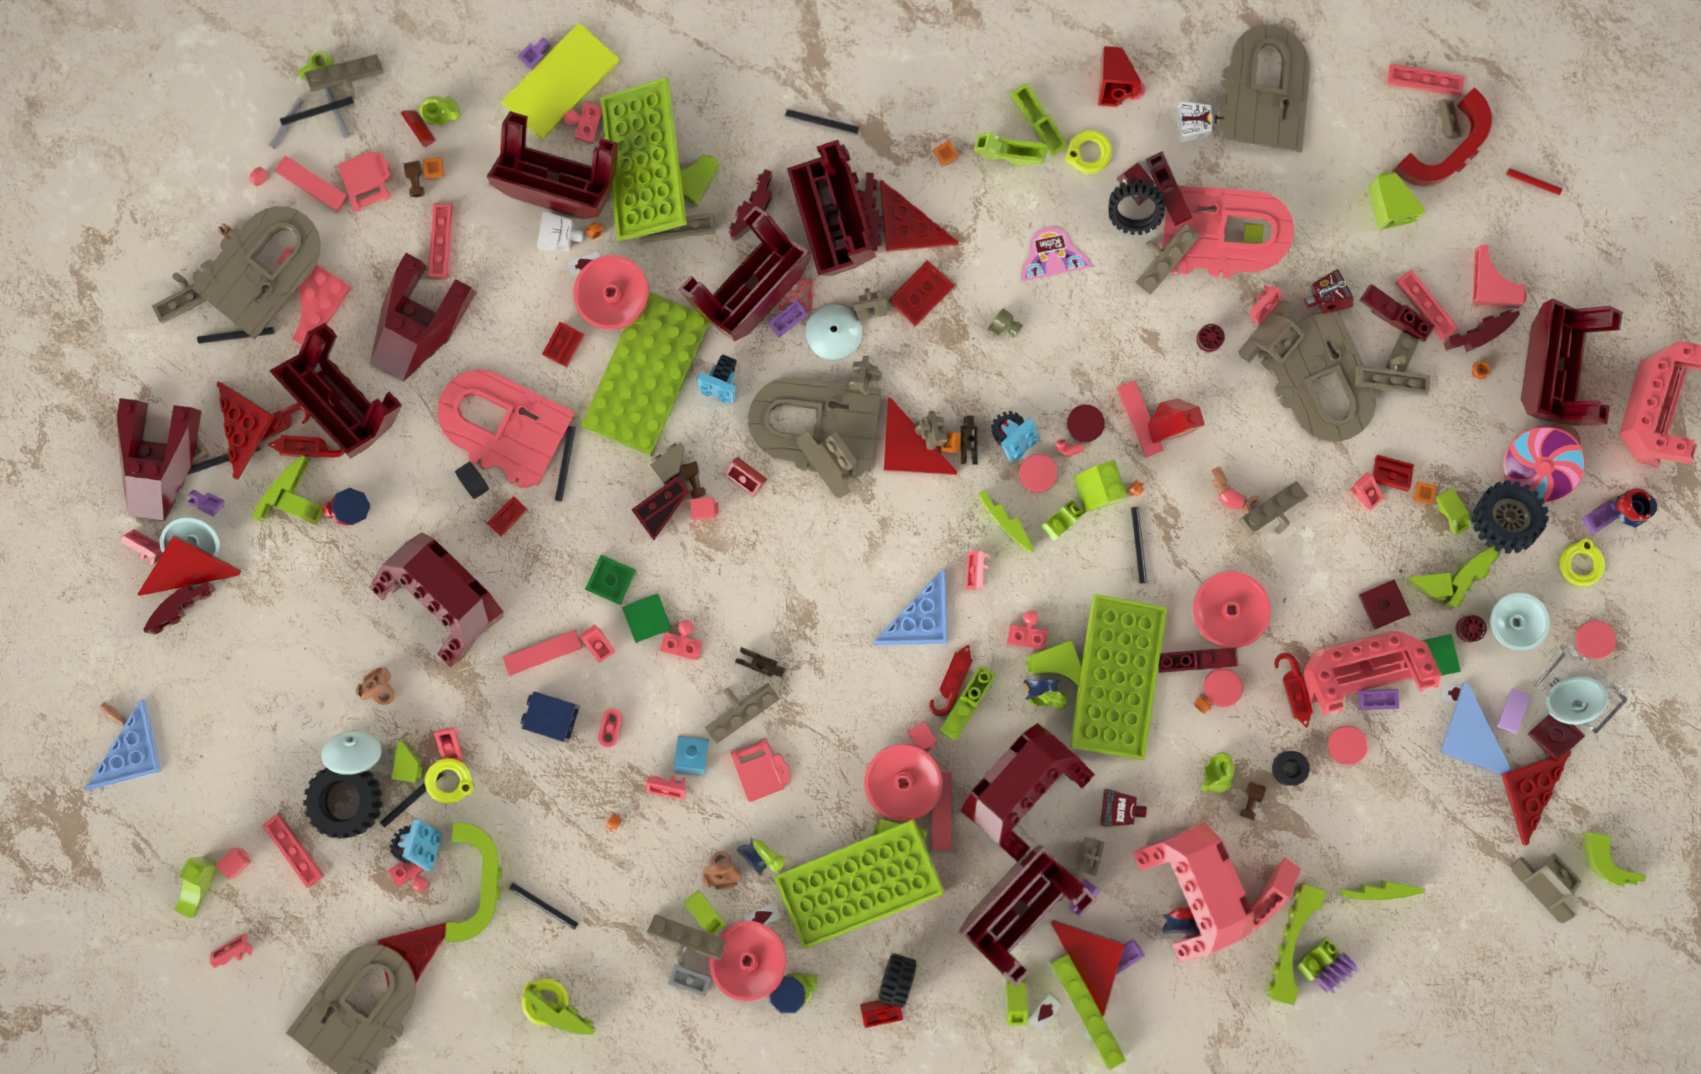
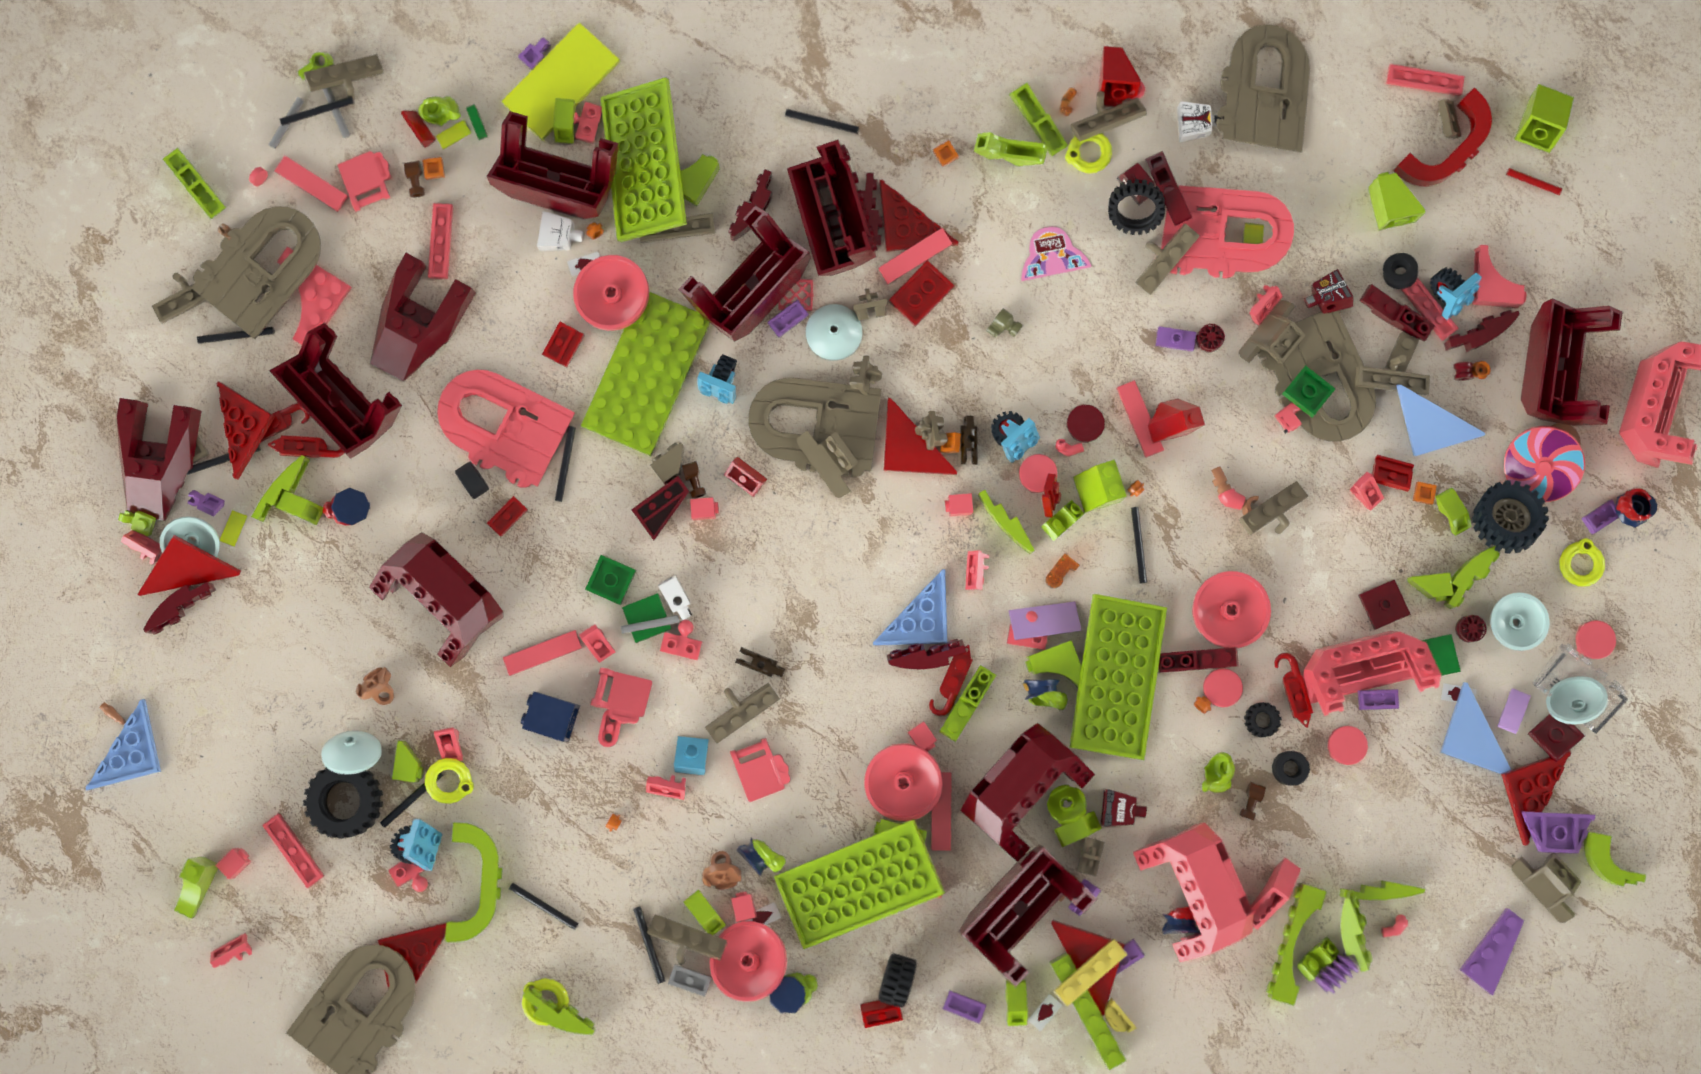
(140, 521): none -> lime plate
(194, 183): none -> lime slope
(233, 528): none -> neon yellow sticker
(453, 134): none -> neon yellow sticker
(476, 122): none -> green beam
(564, 120): none -> lime slope
(626, 698): none -> coral piece
(649, 945): none -> black bar
(650, 624): none -> light grey piece
(670, 589): none -> white torso
(743, 906): none -> coral brick
(915, 256): none -> coral tile
(918, 658): none -> dark red slope
(959, 504): none -> coral brick
(964, 1006): none -> medium lavender plate
(1050, 621): none -> lavender piece
(1051, 495): none -> red plate
(1055, 576): none -> clear orange leg
(1063, 814): none -> lime plate
(1066, 99): none -> clear orange arm
(1078, 830): none -> lime slope
(1090, 972): none -> light yellow plate
(1108, 118): none -> dark tan plate
(1117, 1018): none -> light yellow plate
(1175, 339): none -> medium lavender plate
(1273, 714): none -> black tyre
(1287, 417): none -> coral piece
(1308, 391): none -> green tile
(1352, 931): none -> lime slope
(1397, 928): none -> coral arm
(1400, 281): none -> black tyre
(1431, 425): none -> light blue tile
(1454, 290): none -> medium azure plate
(1463, 371): none -> dark red wheel
(1492, 953): none -> medium lavender wing
(1544, 118): none -> lime slope
(1558, 830): none -> medium lavender wing

